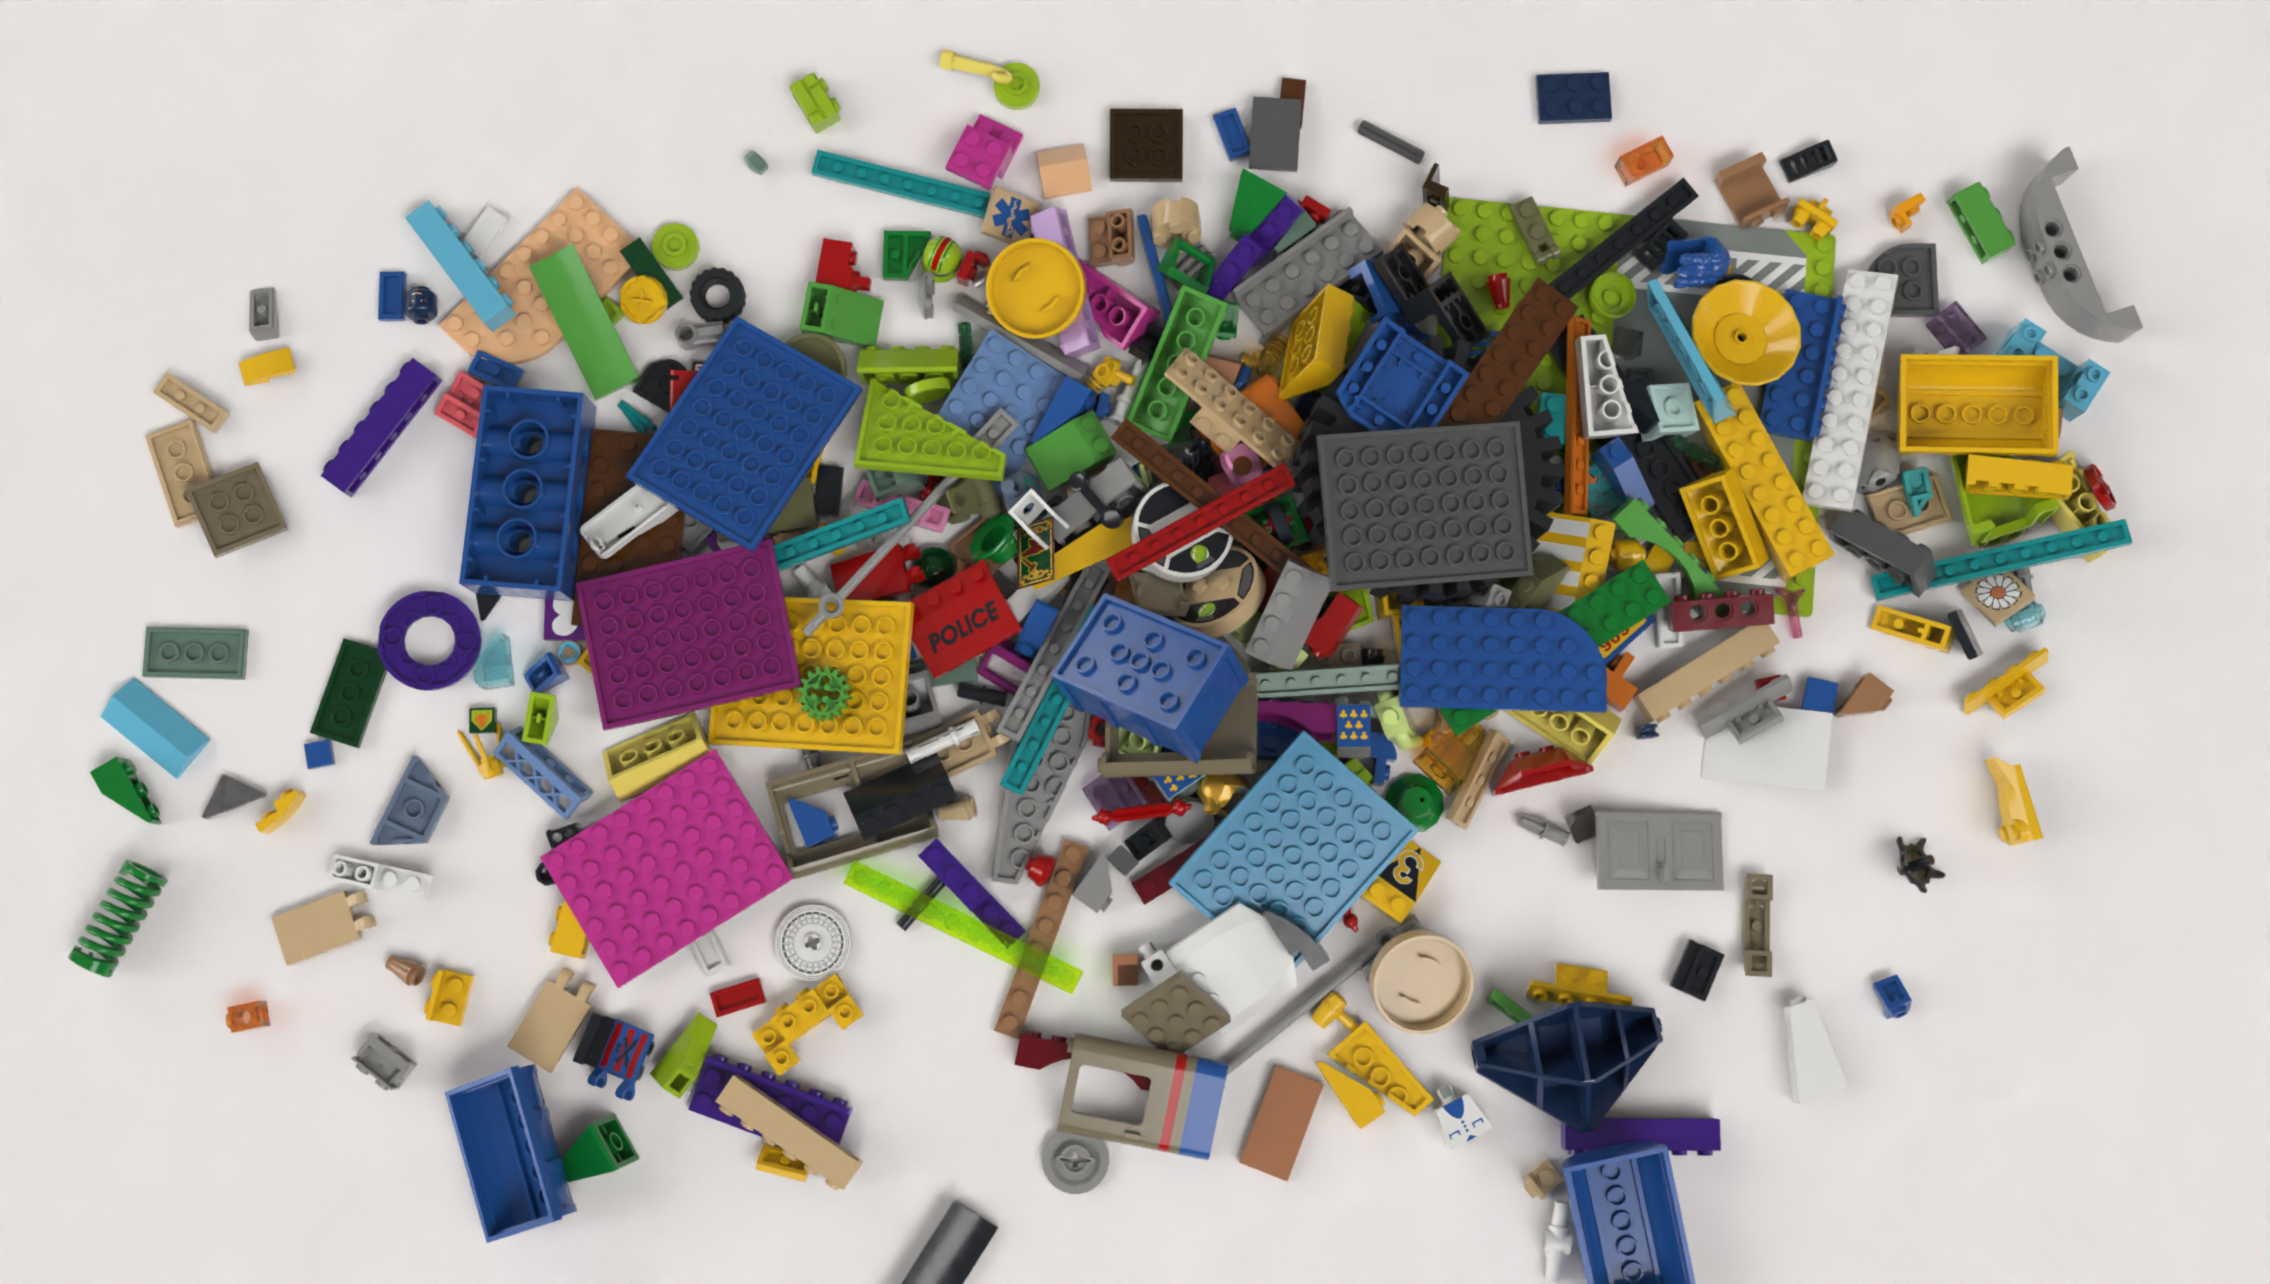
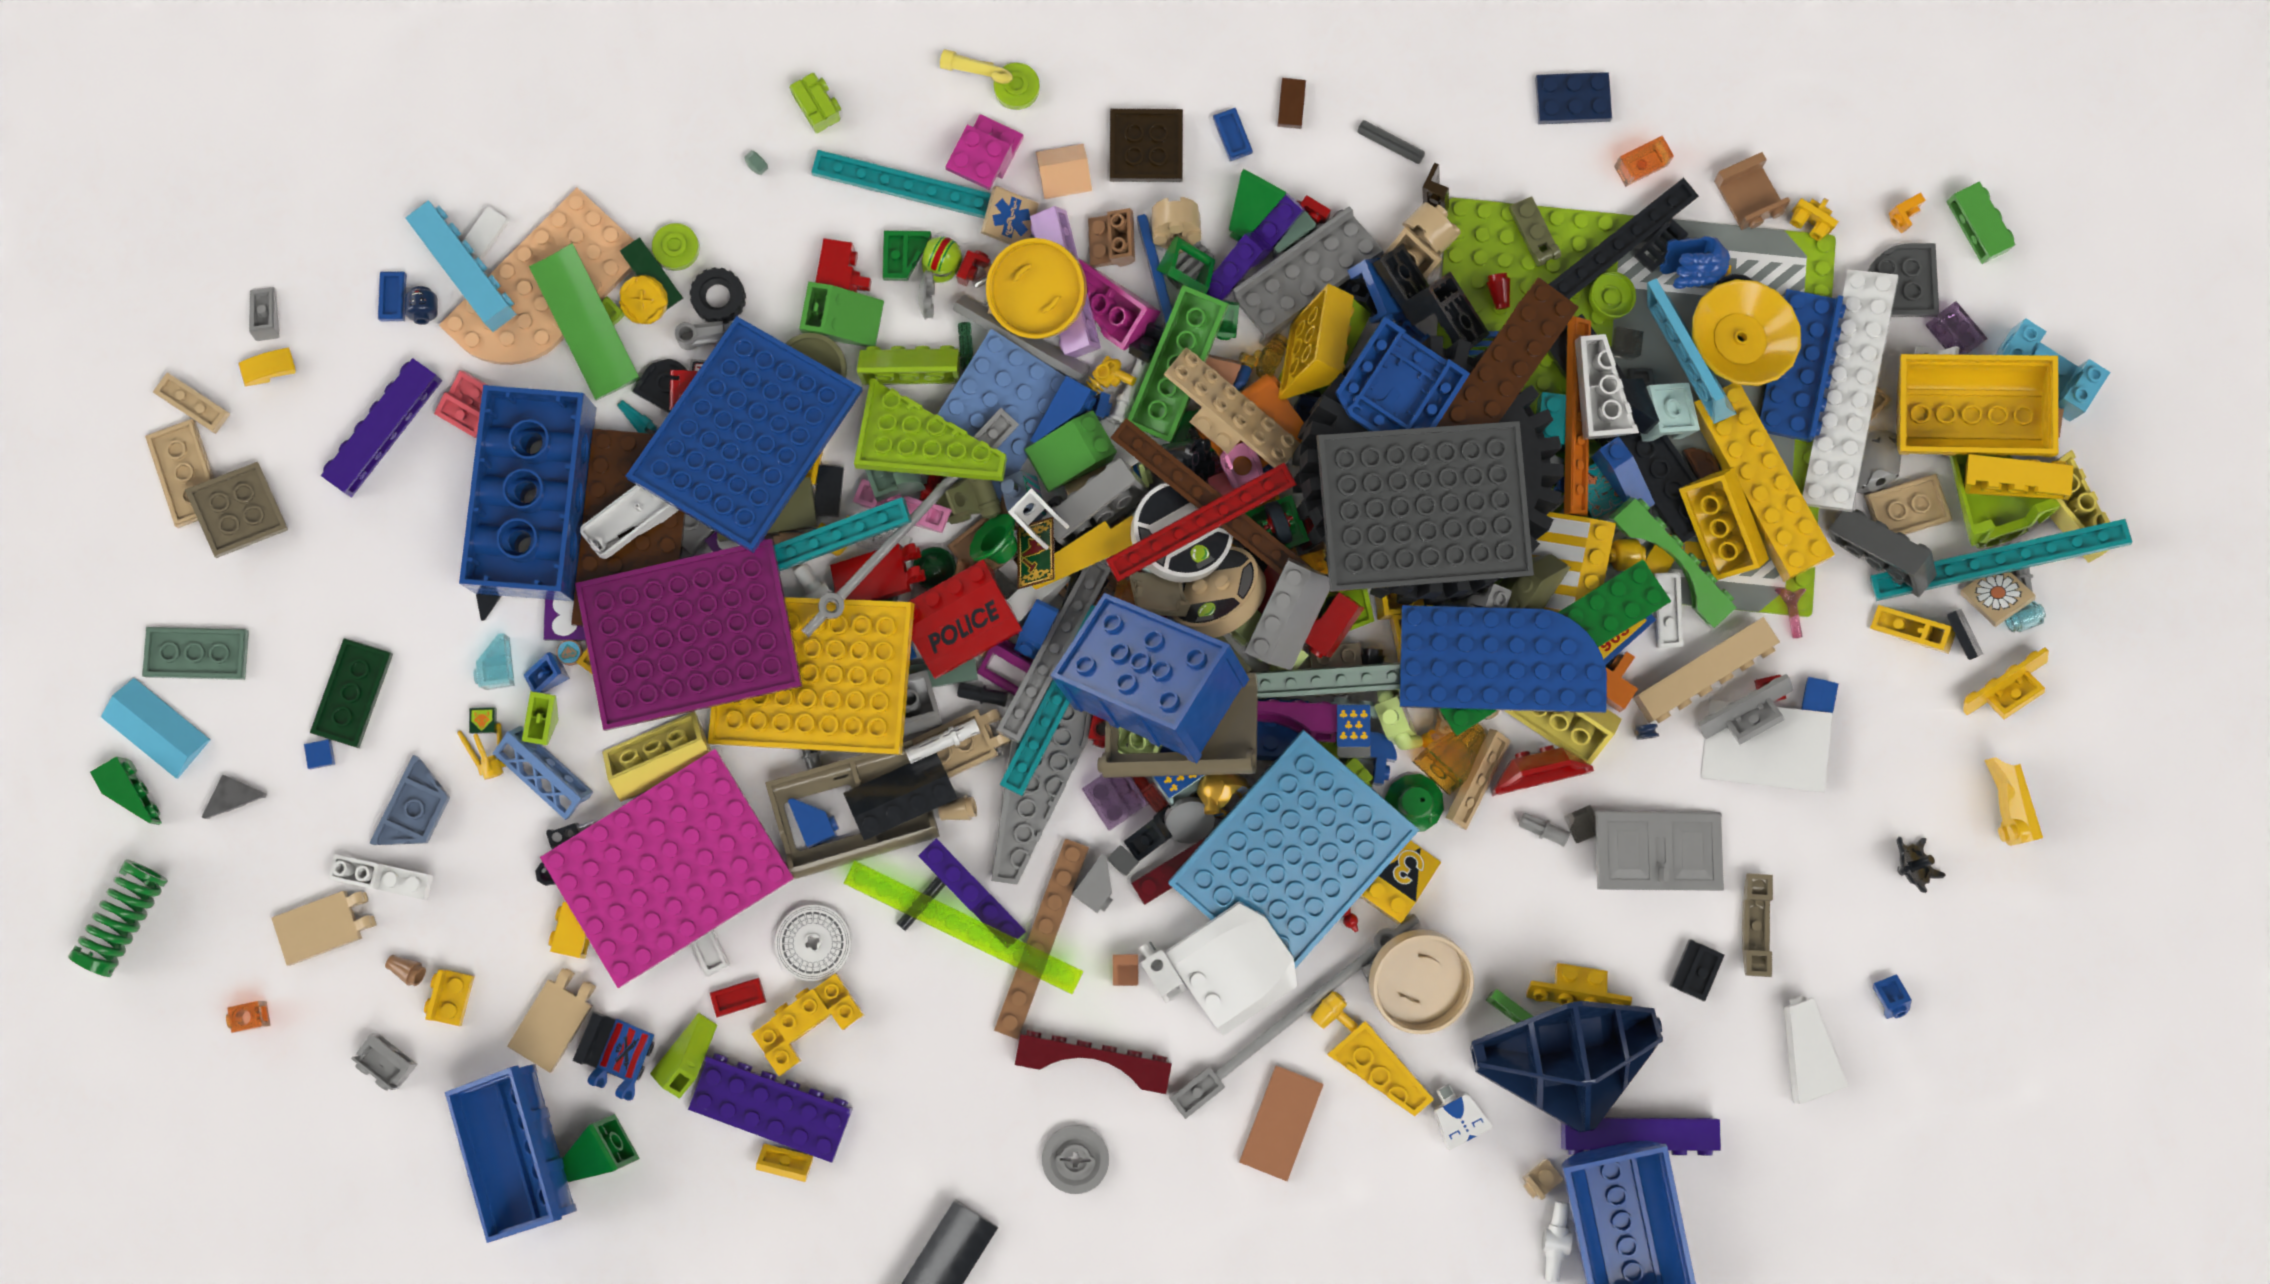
(286, 806): yellow slope -> none
(422, 605): dark purple plate -> none
(495, 370): blue plate -> none
(789, 1132): tan brick -> none
(814, 701): bright green gear -> none
(928, 389): lime piece -> none
(1040, 868): red cone -> none
(1110, 518): black bar -> none
(1142, 812): red wheel -> none
(1176, 1014): dark tan plate -> none
(1180, 1100): dark tan piece -> none
(1275, 134): dark grey tile -> none
(1296, 937): slope -> none
(1356, 1098): yellow slope -> none
(1696, 452): clear green axle -> none
(1760, 611): dark red brick -> none
(1827, 153): black slope -> none
(1866, 697): medium nougat slope -> none
(1916, 488): teal slope -> none
(2059, 261): light grey slope -> none
(2099, 487): red tile -> none

